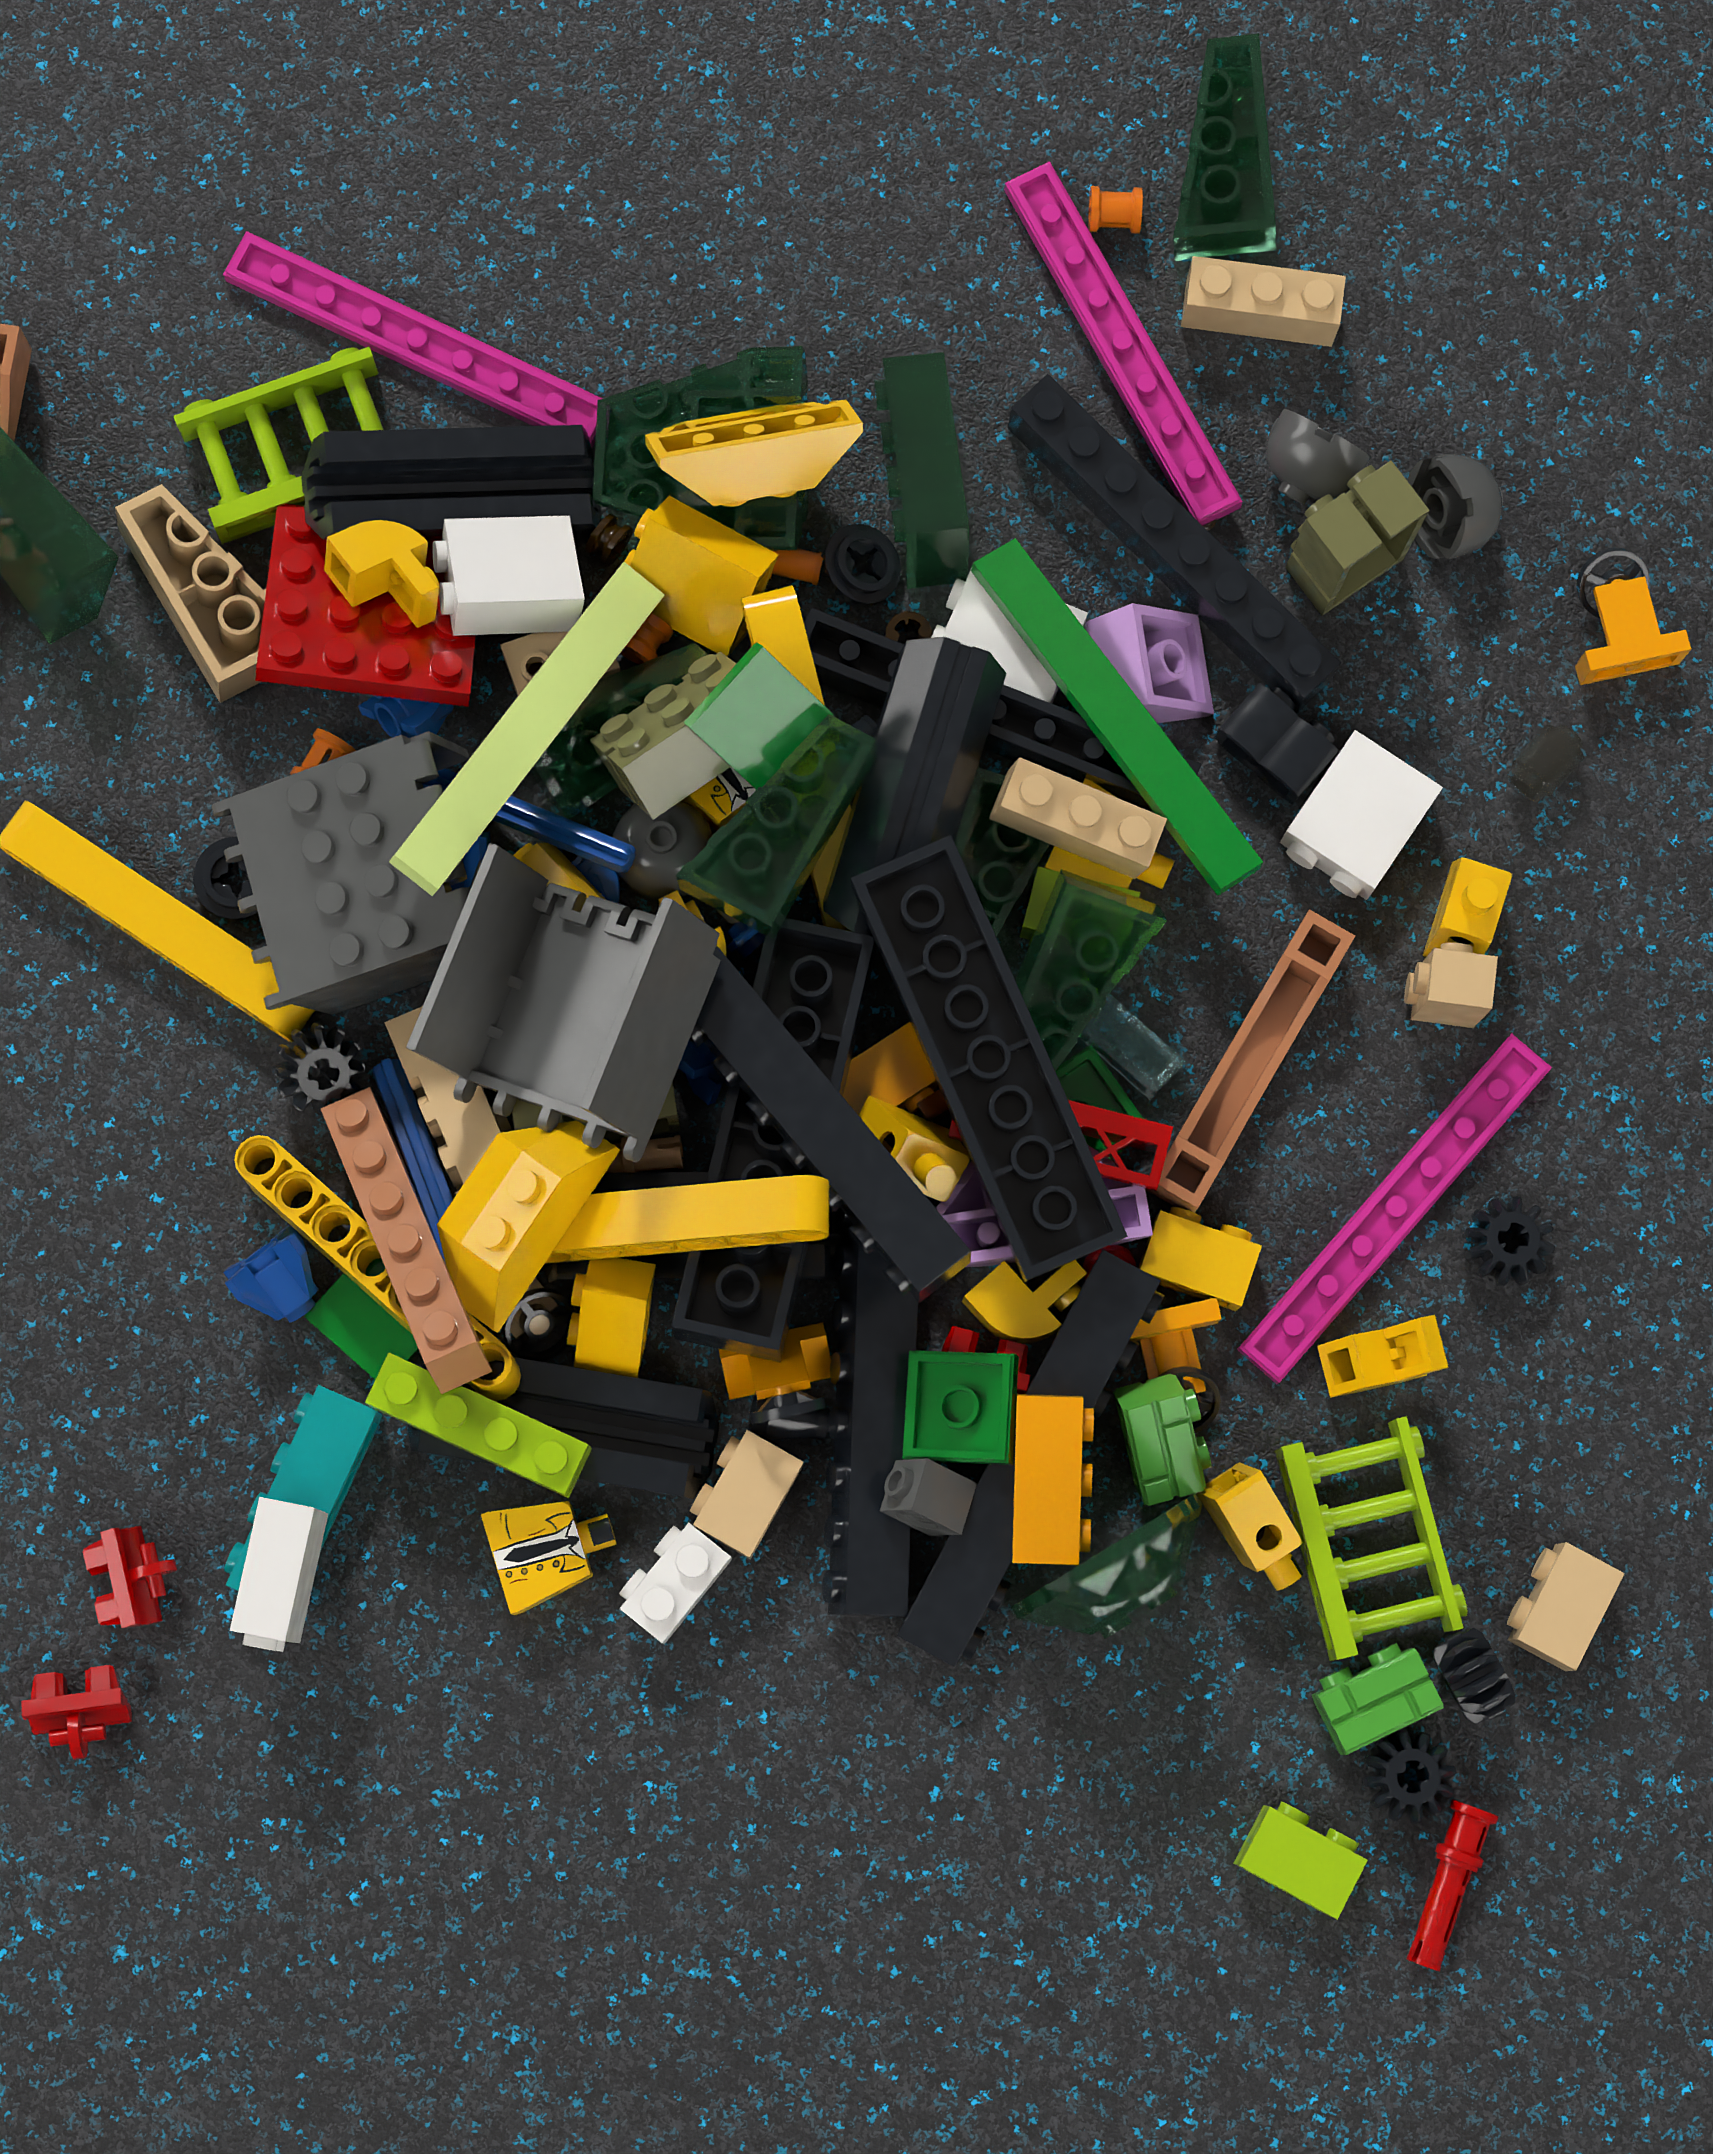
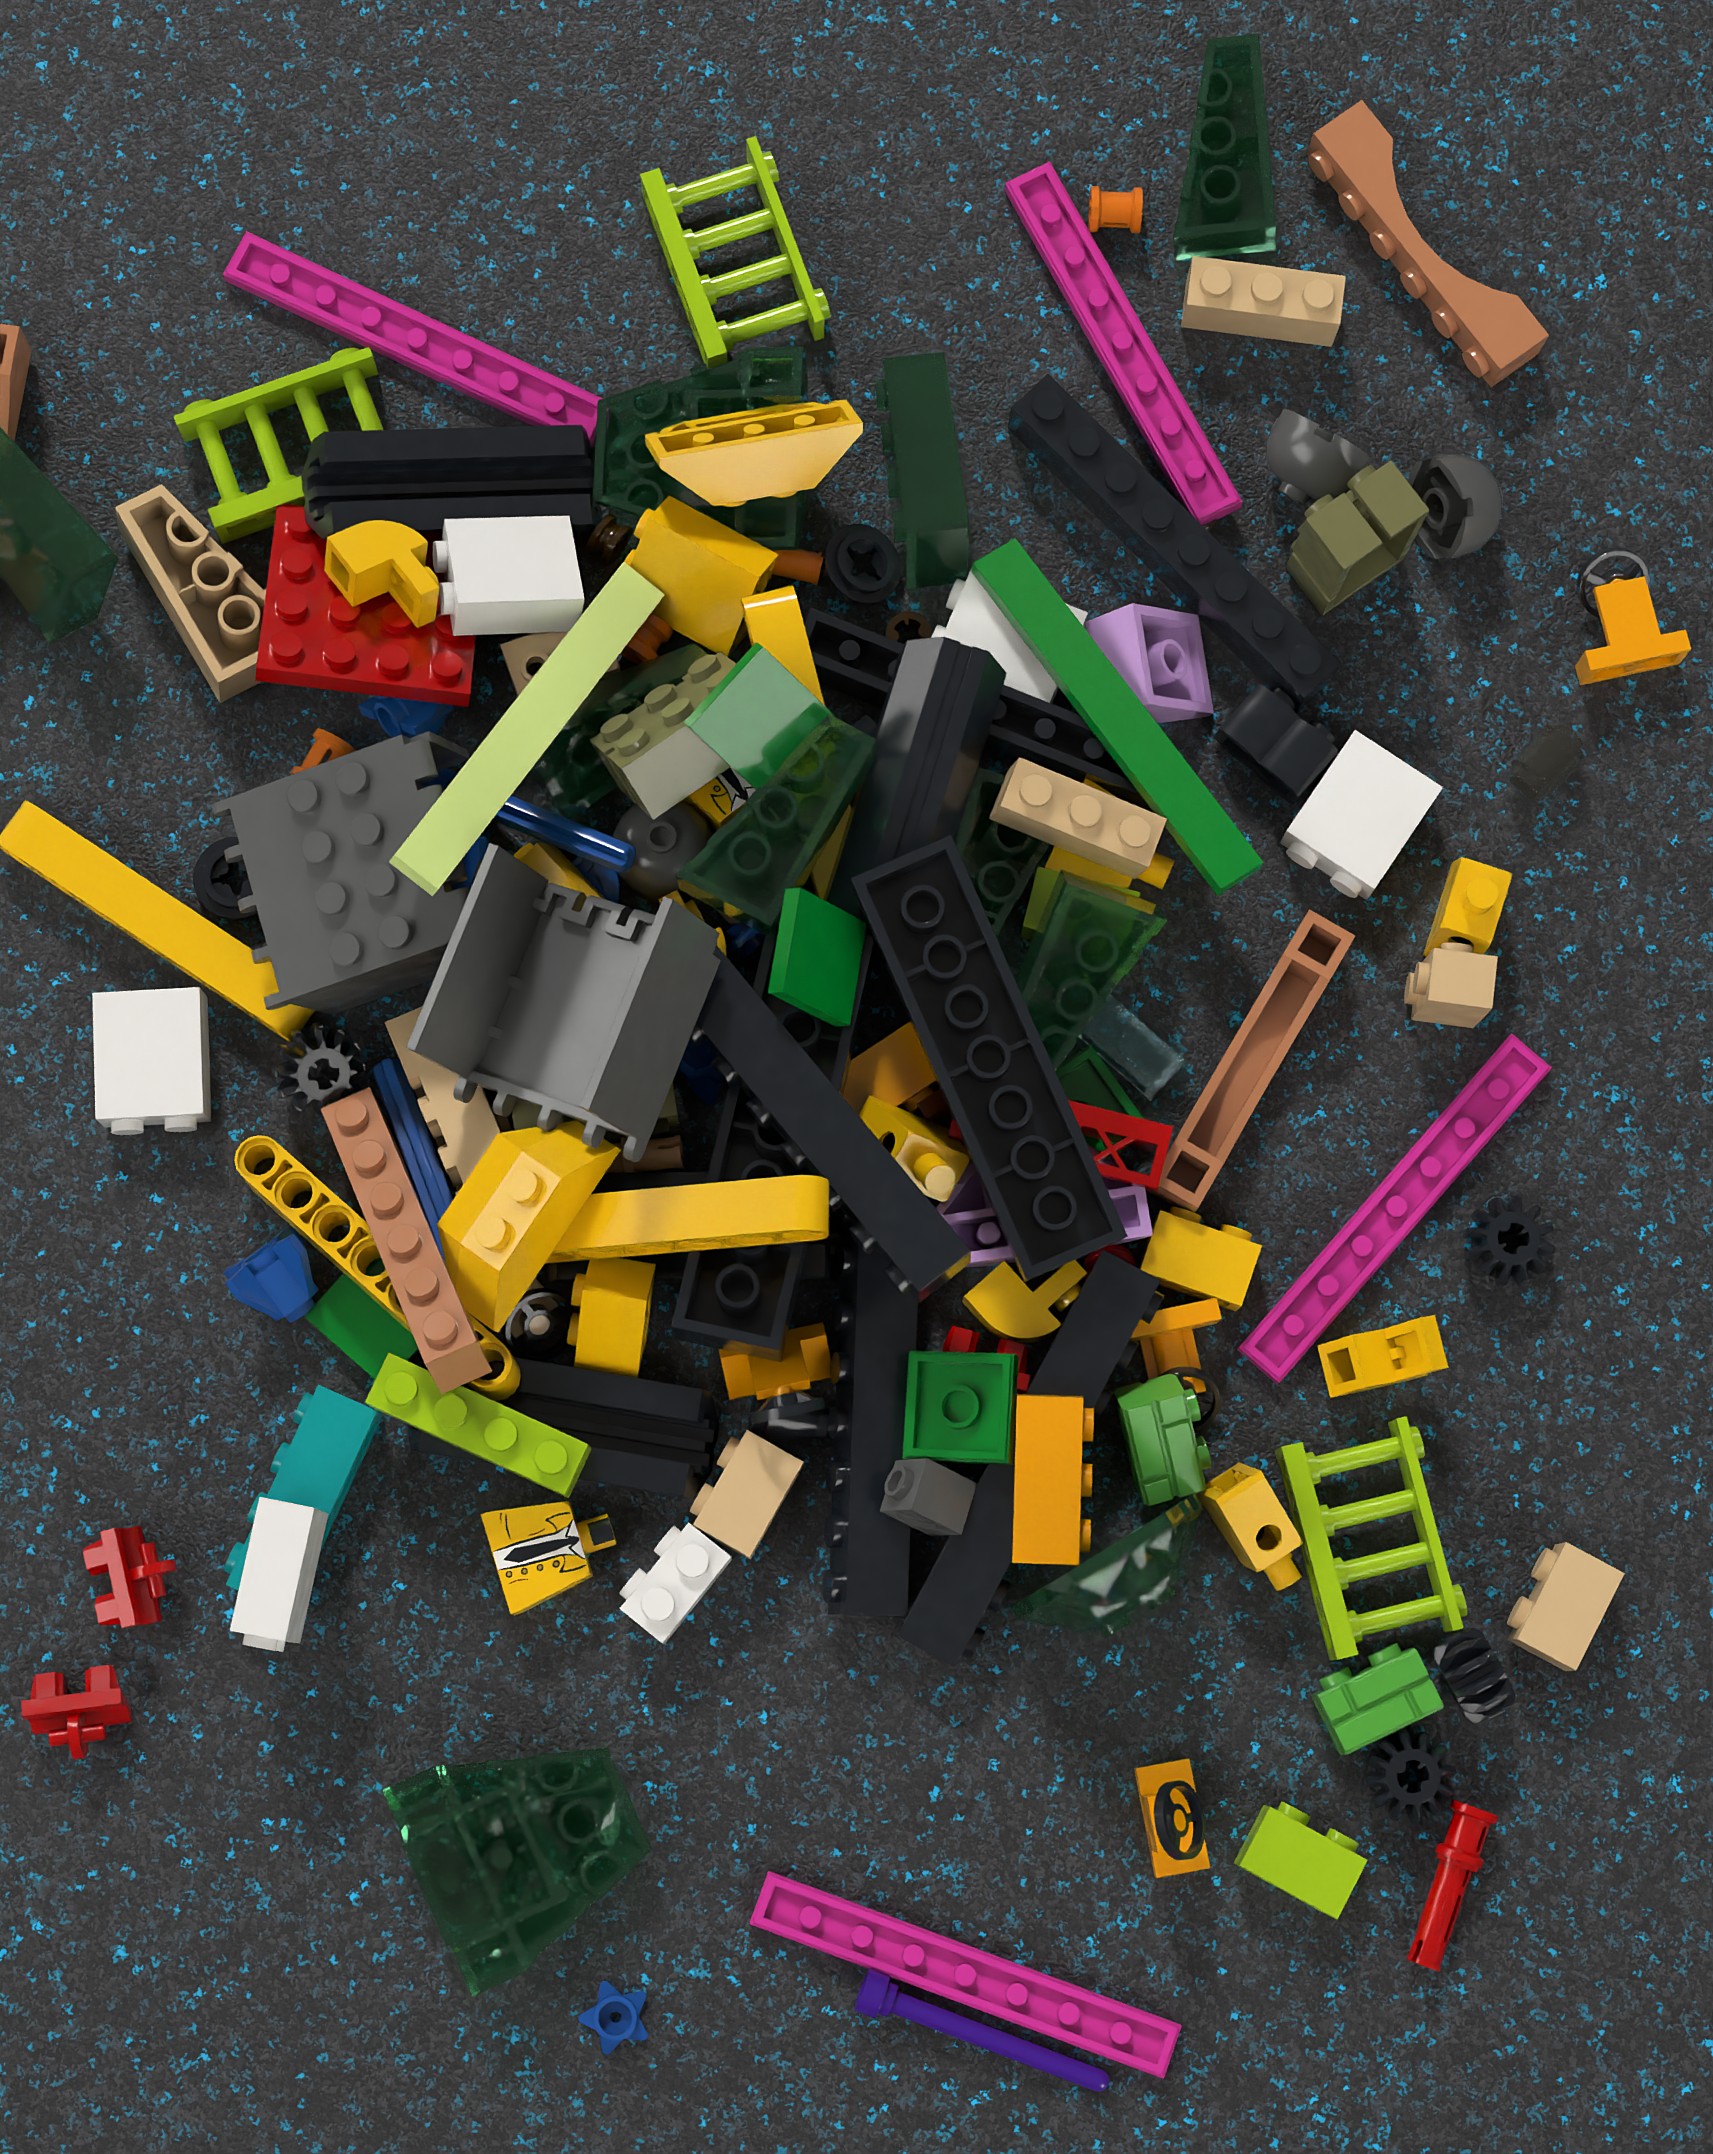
(151, 1059): none -> white brick
(514, 1852): none -> clear green wedge
(612, 2032): none -> blue plate
(684, 247): none -> lime fence
(817, 957): none -> green tile
(881, 1998): none -> dark purple piece
(966, 1974): none -> dark pink tile
(1172, 1818): none -> piece
(1486, 324): none -> nougat arch

